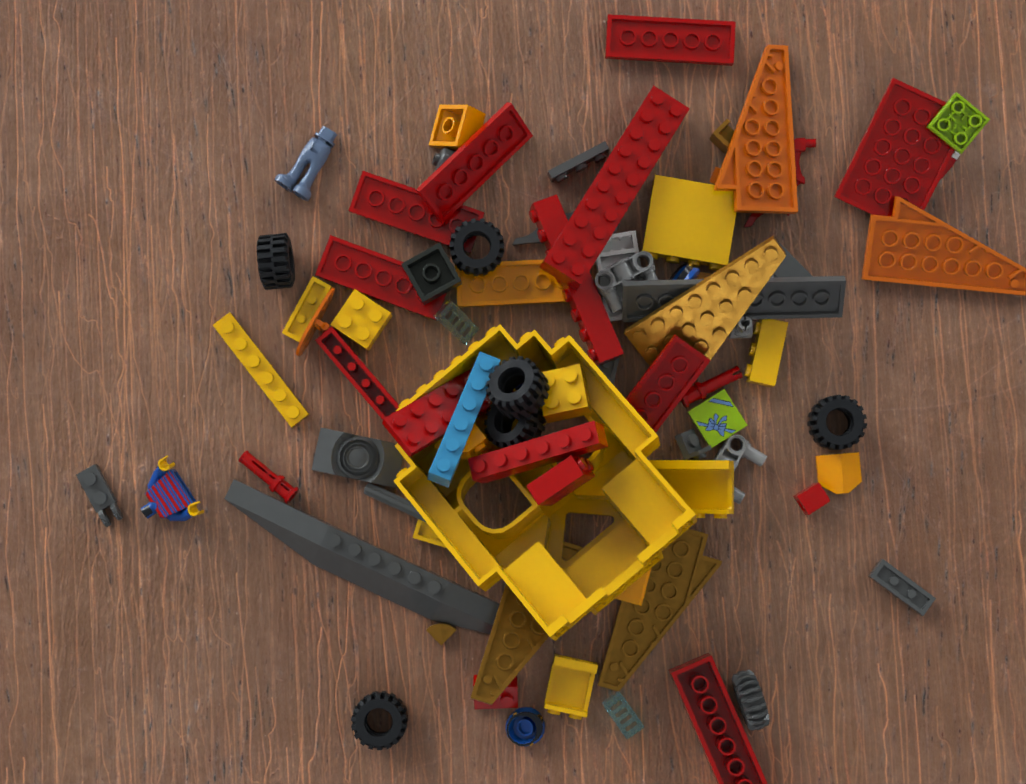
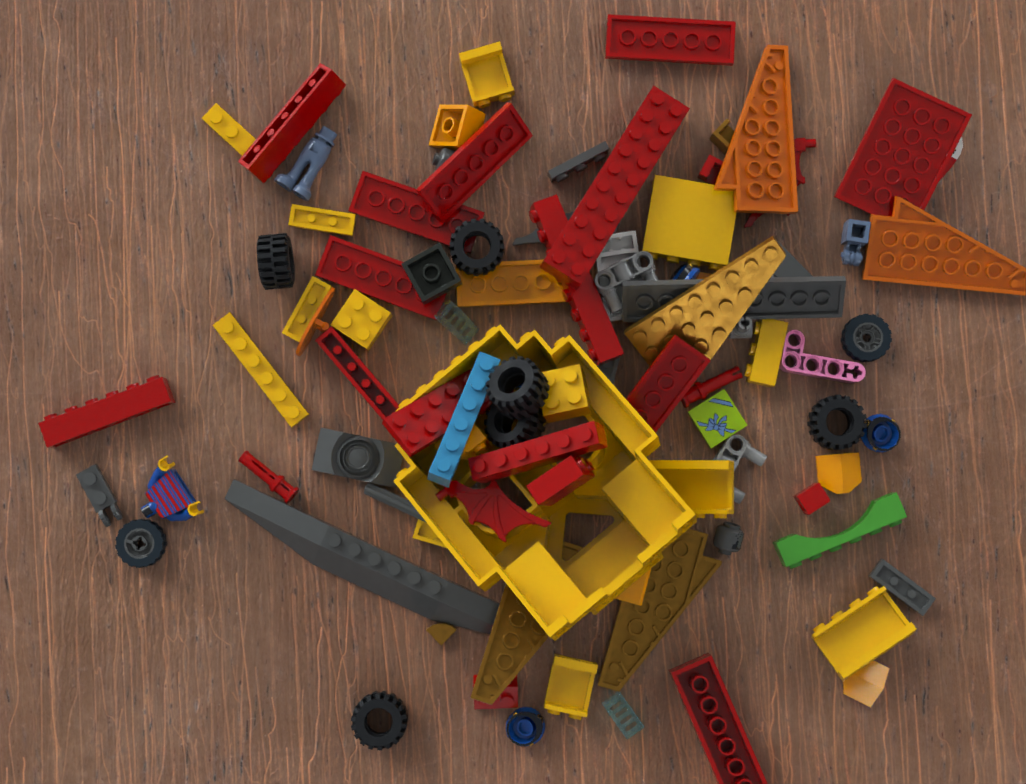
(106, 412): none -> red brick
(128, 540): none -> black wheel
(228, 129): none -> yellow plate
(292, 123): none -> red brick
(322, 220): none -> yellow plate
(486, 75): none -> yellow panel
(491, 508): none -> red animal
(690, 445): dark grey bracket -> none
(710, 170): none -> red panel
(728, 538): none -> dark grey head
(750, 700): dark grey gear -> none
(821, 363): none -> bright pink beam
(854, 236): none -> sand blue brick
(862, 632): none -> yellow panel
(866, 683): none -> light orange slope
(877, 343): none -> black wheel
(880, 512): none -> bright green arch
(881, 433): none -> blue piece
(958, 123): lime tile -> none

